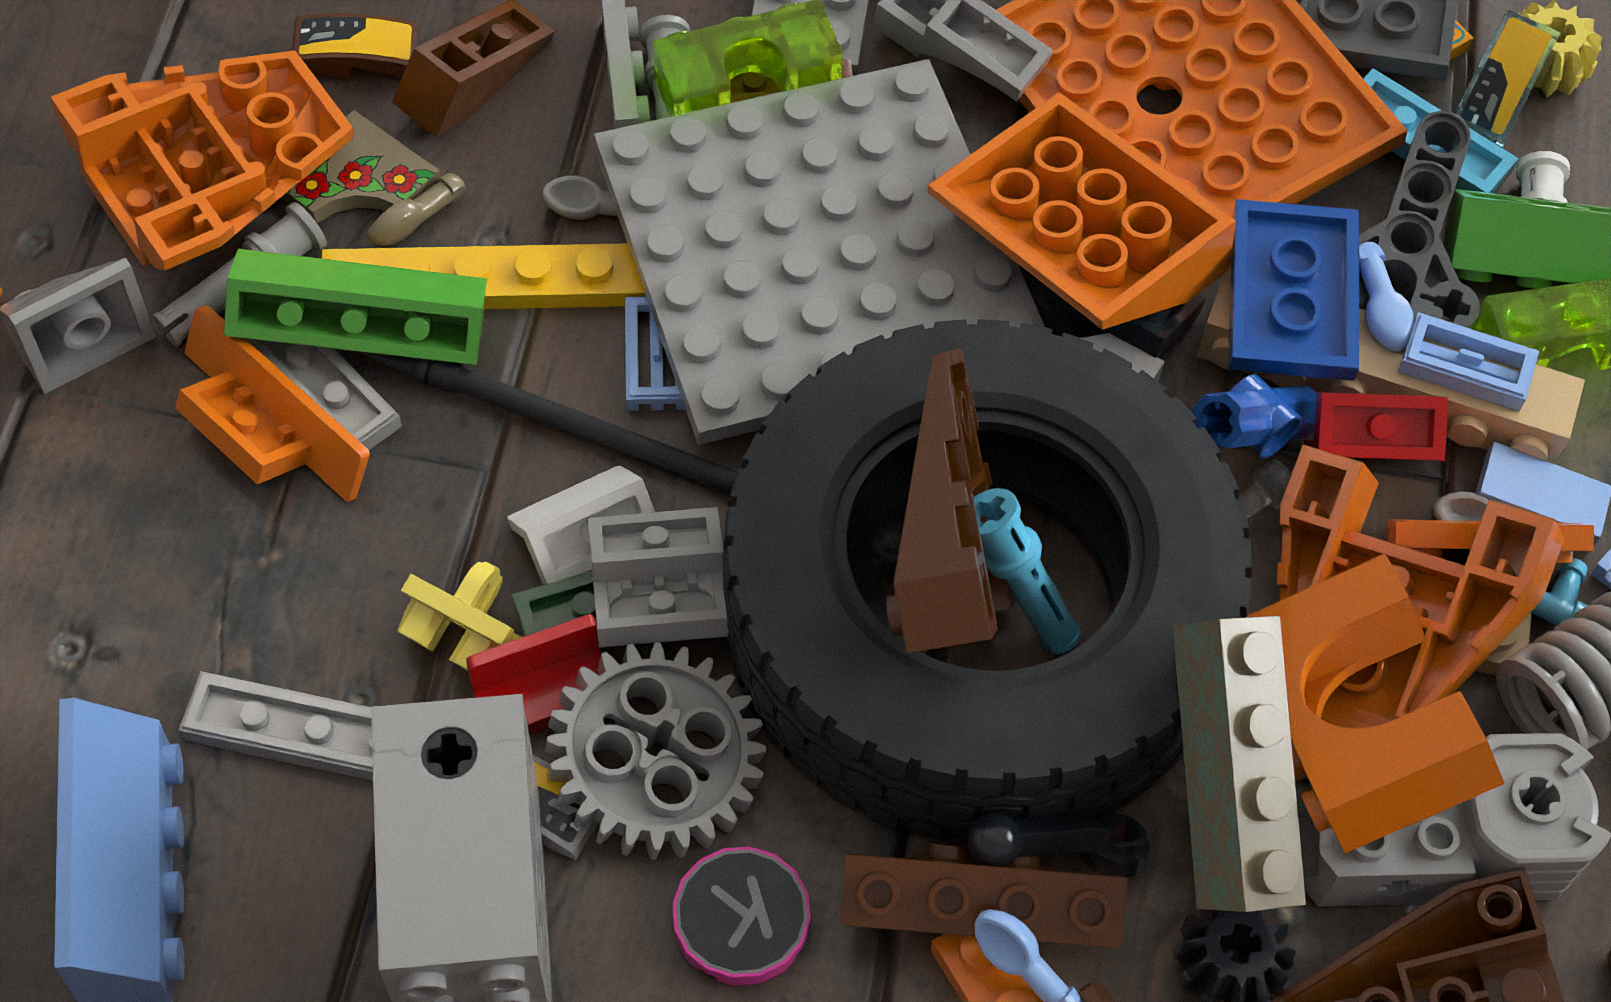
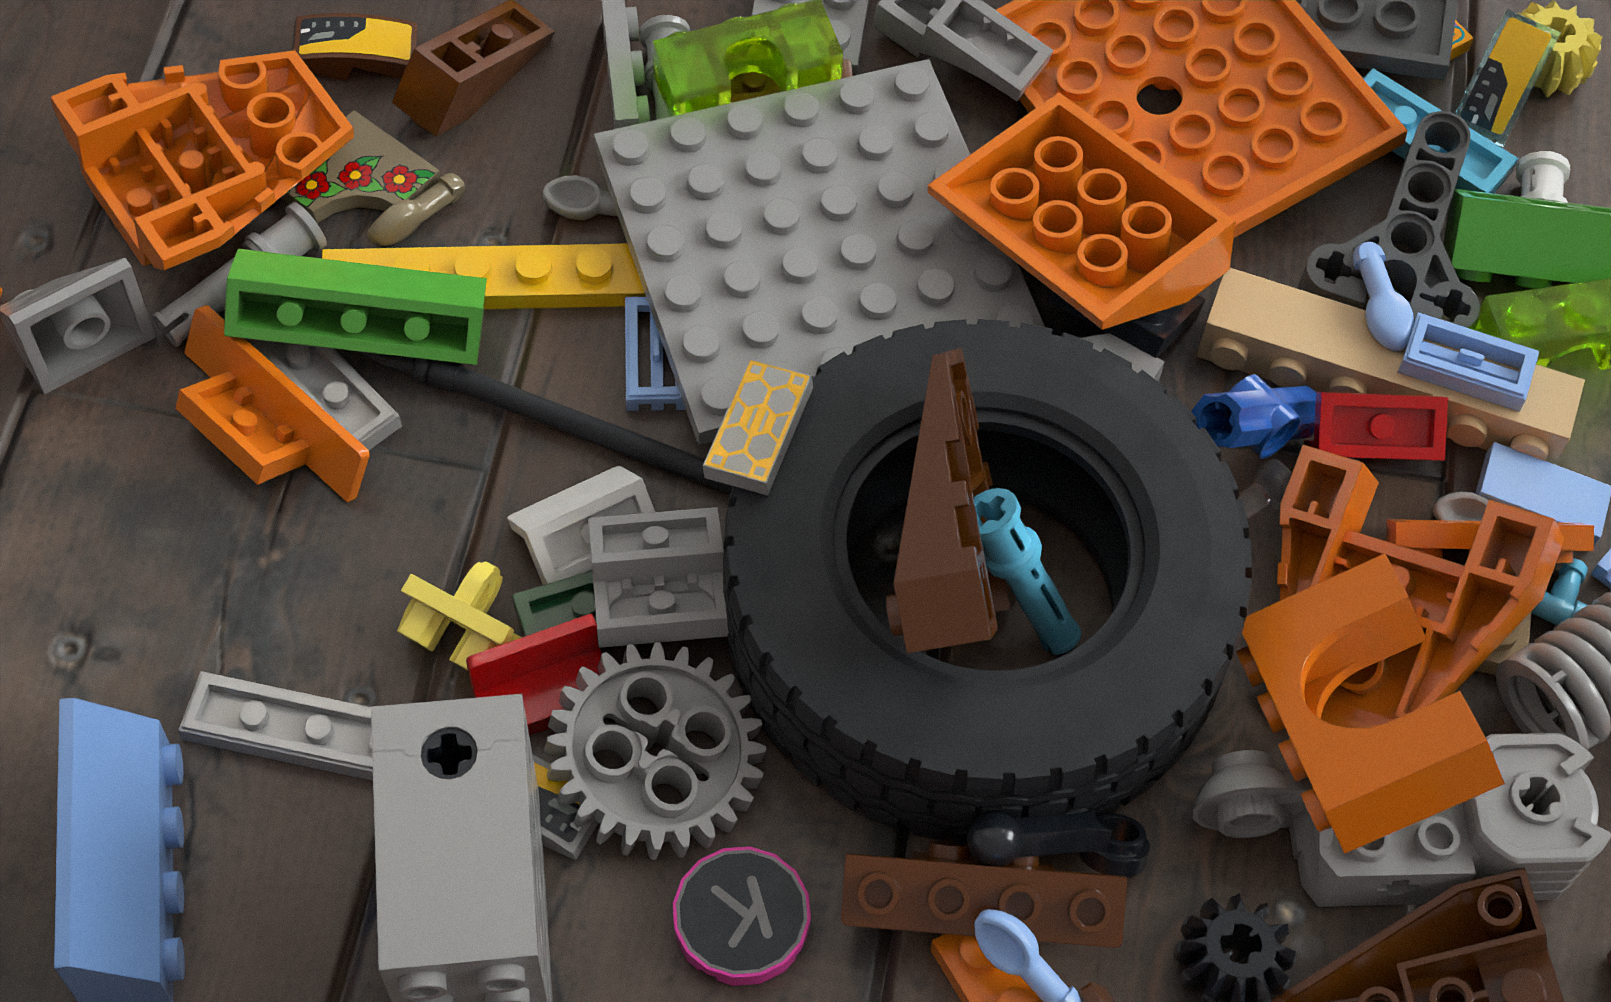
(758, 426): none -> light grey tile
(1239, 764): brick -> none
(1294, 290): blue plate -> none

